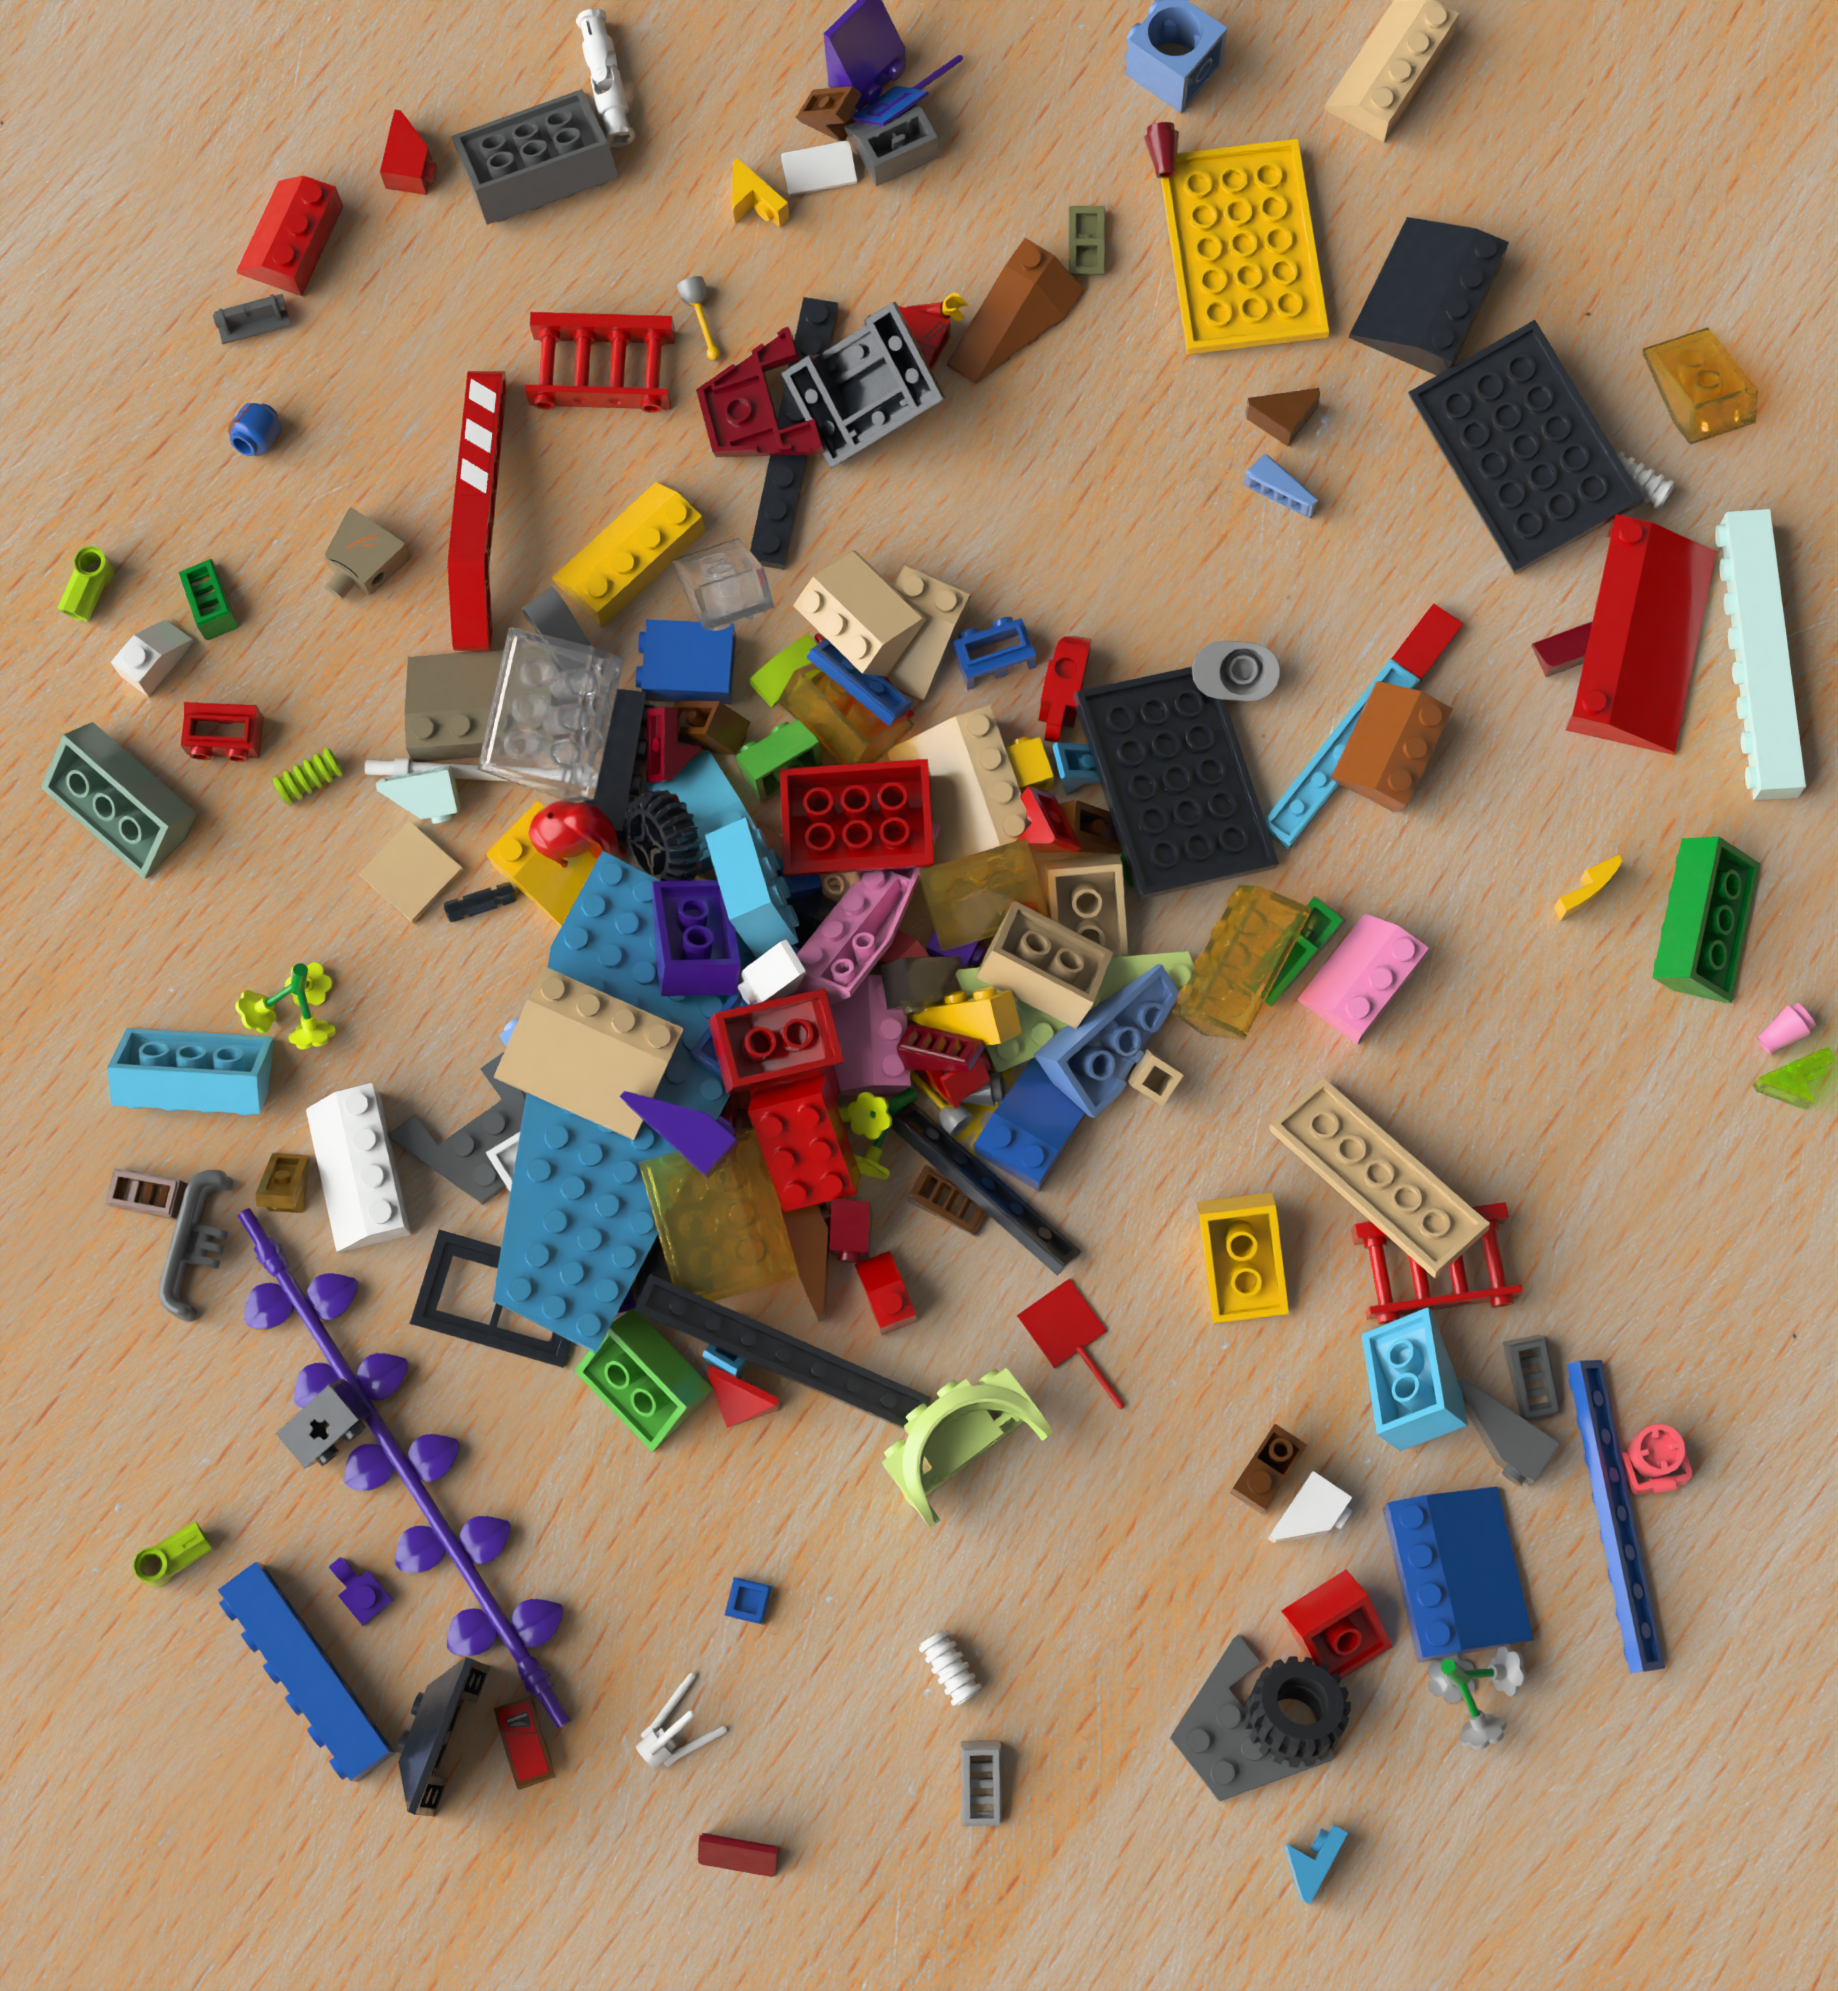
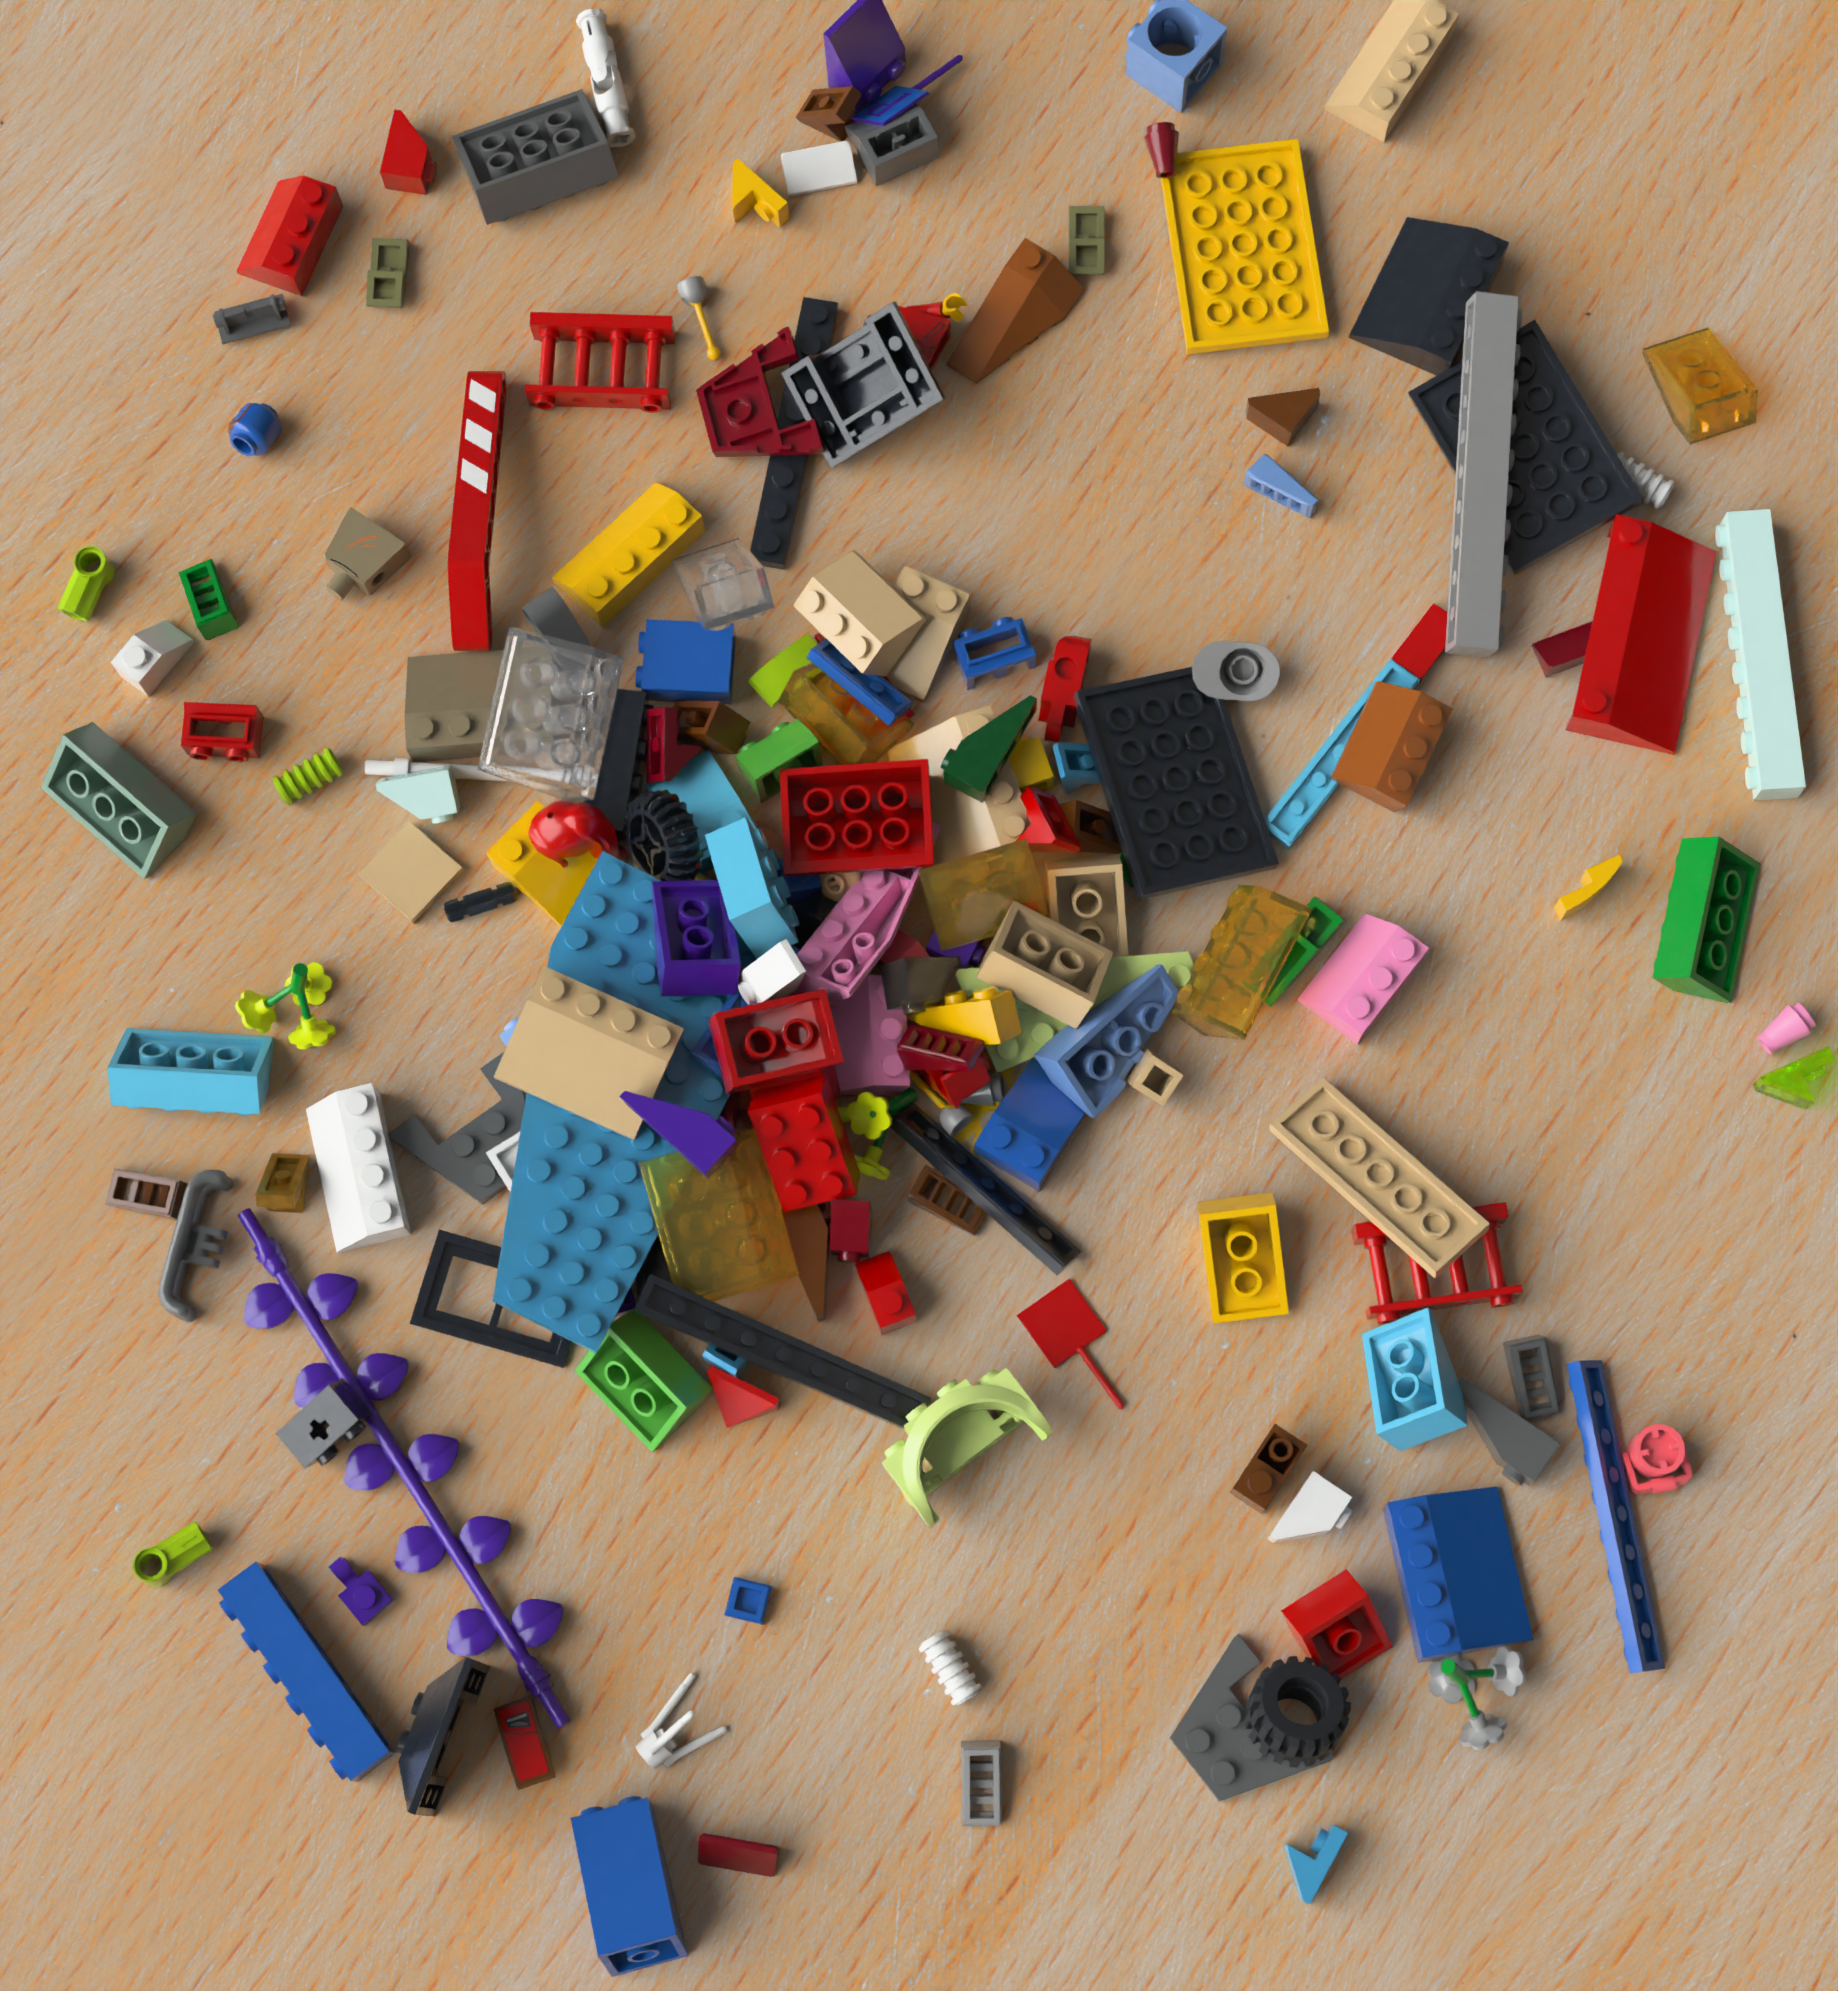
(388, 273): none -> olive slope
(628, 1886): none -> blue slope
(985, 752): none -> dark green slope
(1482, 475): none -> light grey brick

